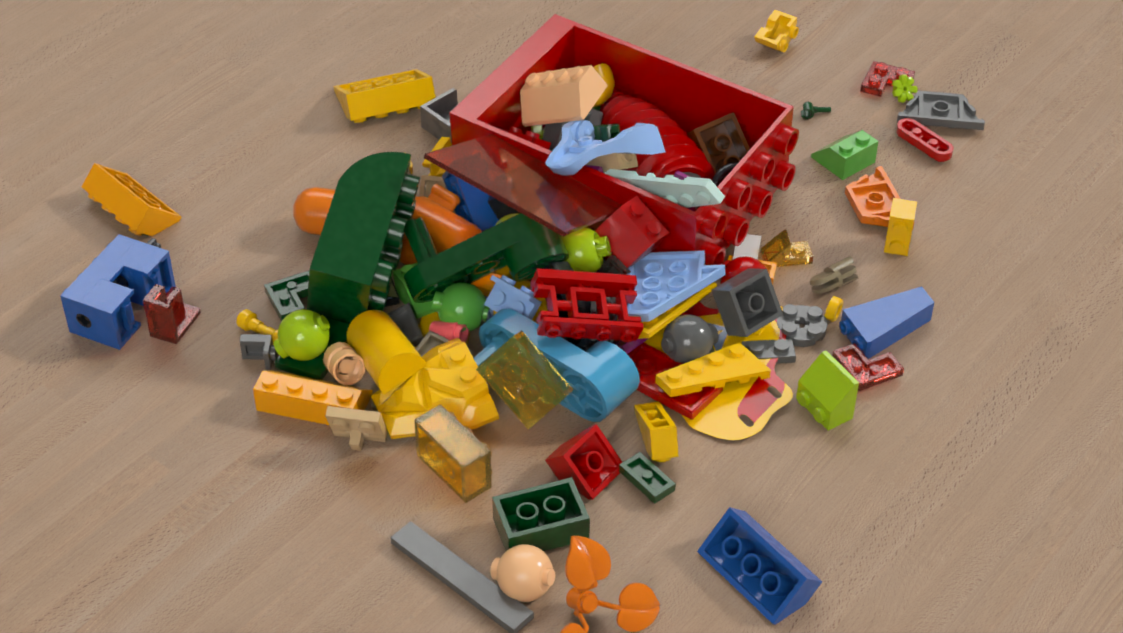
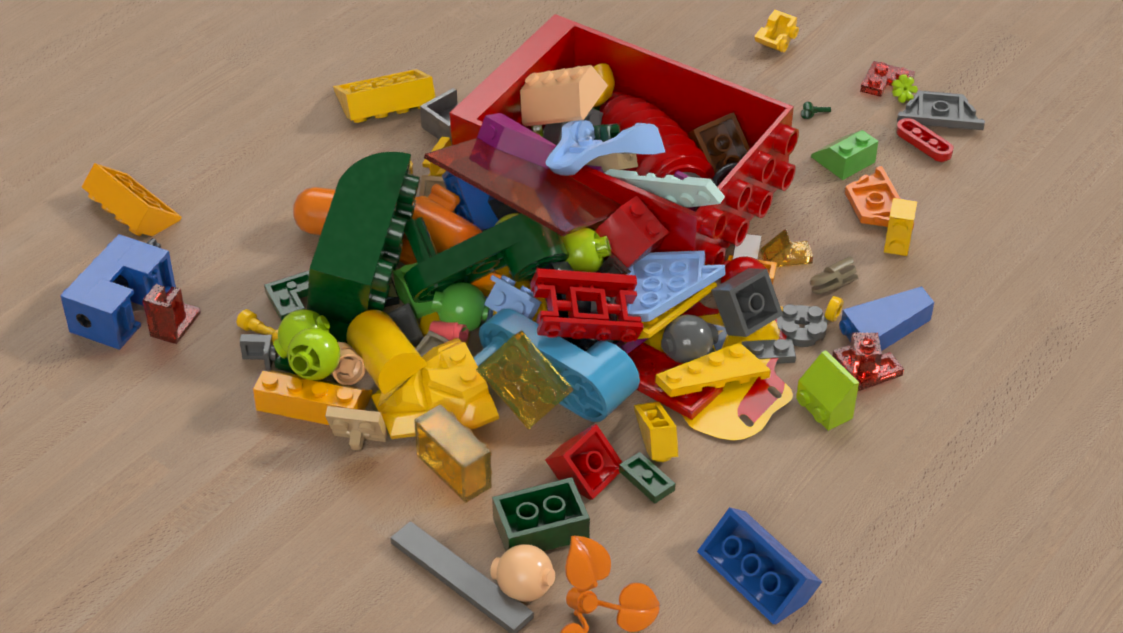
(313, 354): none -> lime brick
(515, 139): none -> magenta slope
(865, 352): none -> clear red brick

